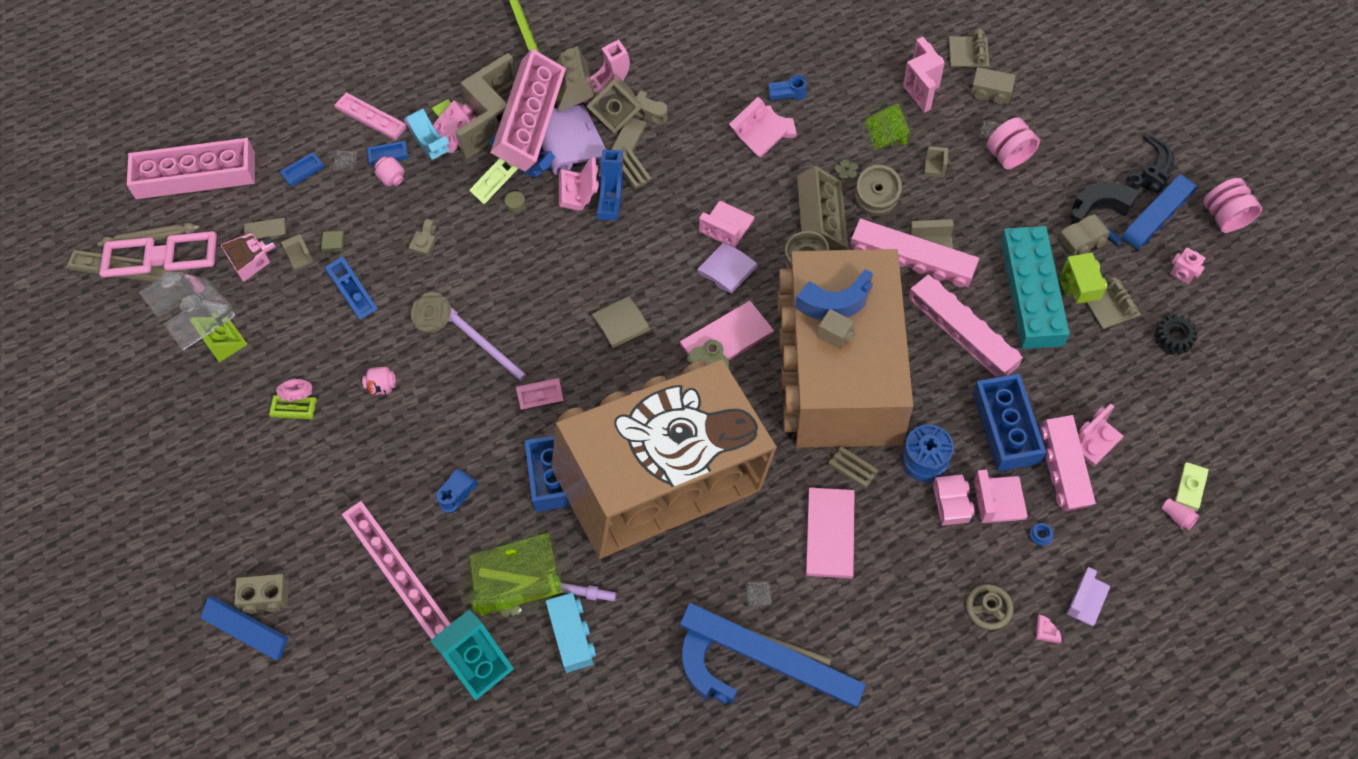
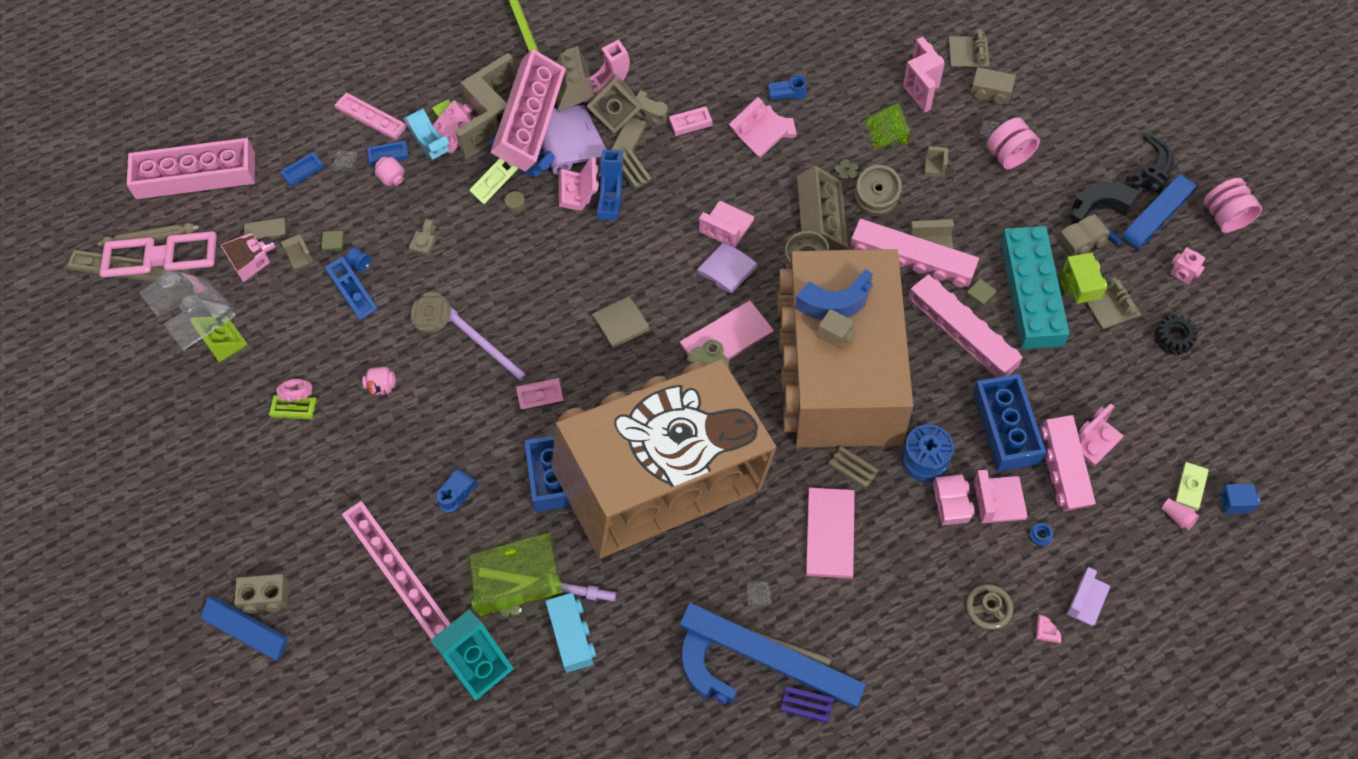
(357, 259): none -> blue wheel
(690, 121): none -> bright pink plate
(829, 700): none -> dark purple tile
(981, 292): none -> olive tile
(1239, 498): none -> blue brick

